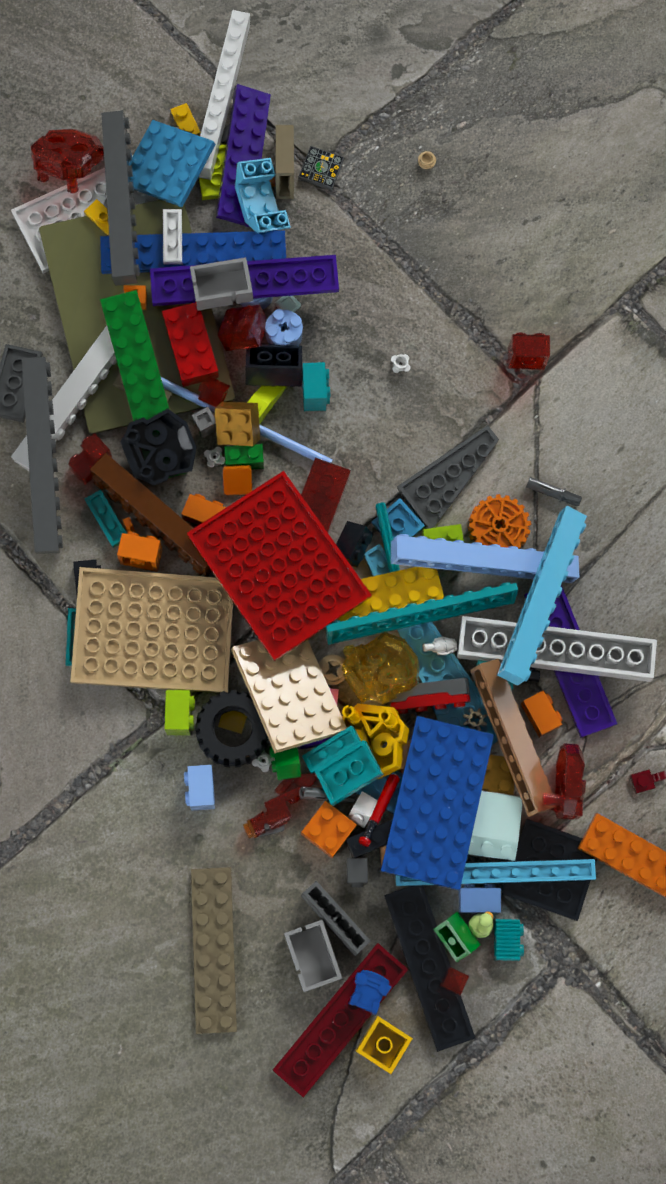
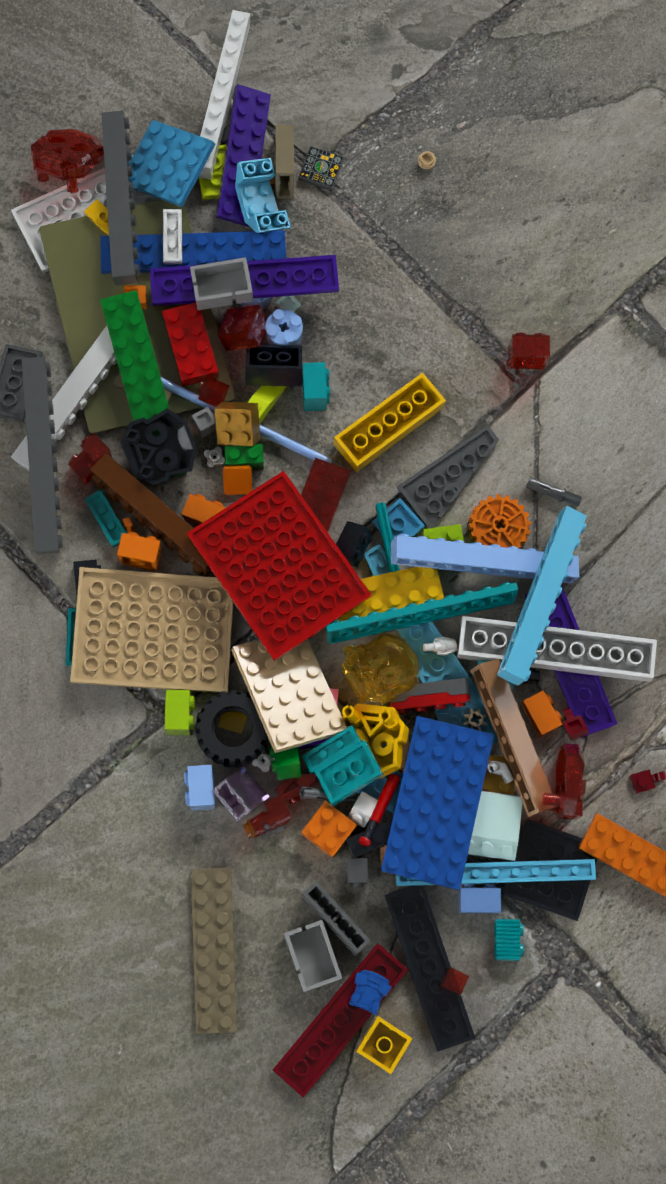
(185, 119): yellow plate -> none
(240, 794): none -> clear purple brick
(335, 661): tan gear -> none
(389, 422): none -> yellow brick
(400, 358): white plate -> none
(457, 937): green brick -> none
(481, 924): yellowish green animal -> none
(500, 769): none -> light grey arm
(574, 726): none -> dark red plate

